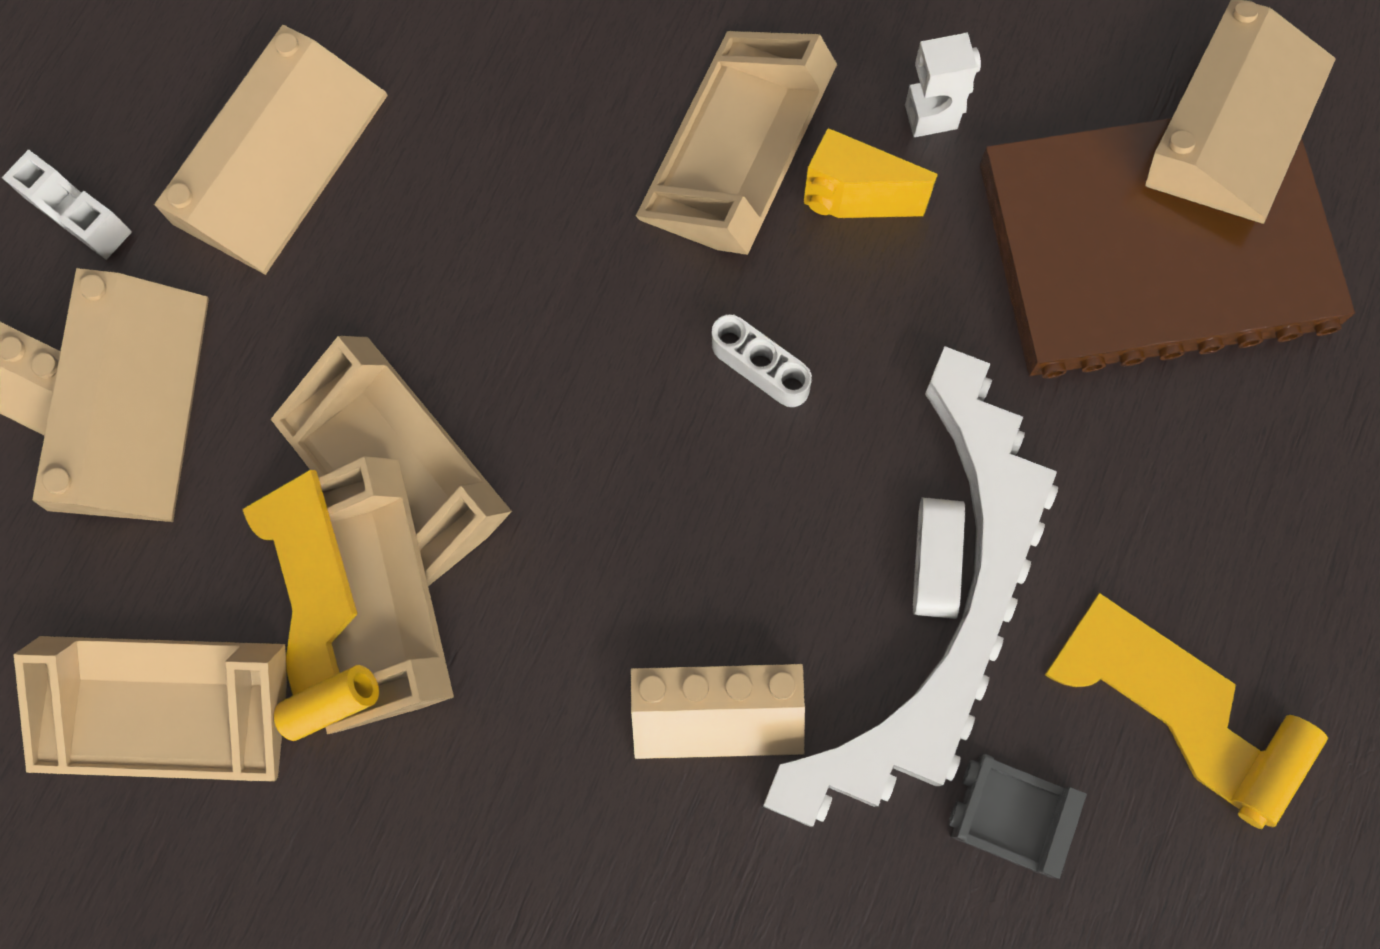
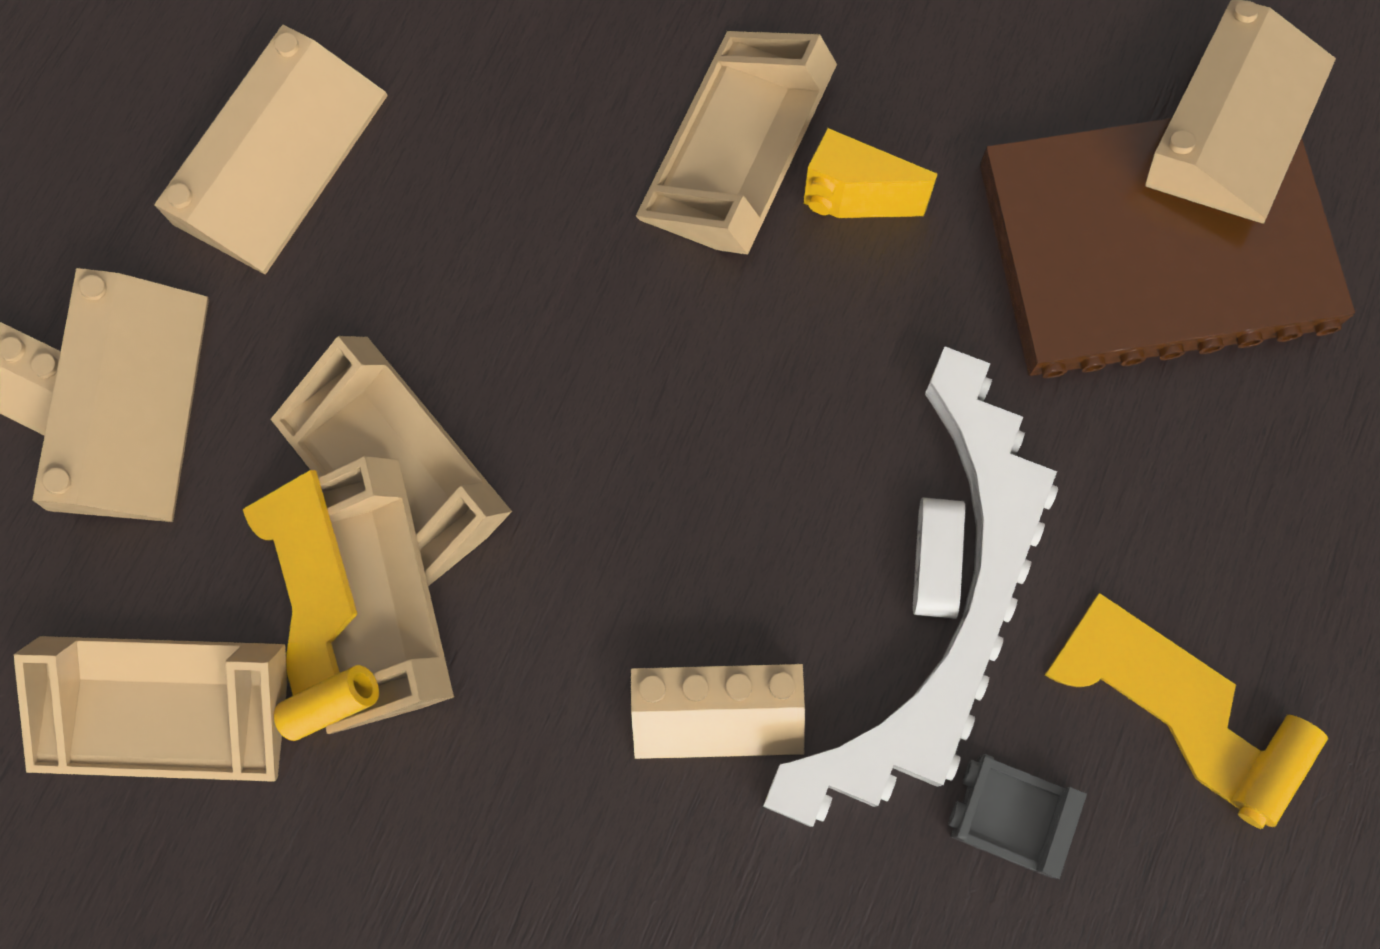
(67, 205): white arch -> none
(752, 344): white beam -> none
(946, 78): white arch -> none

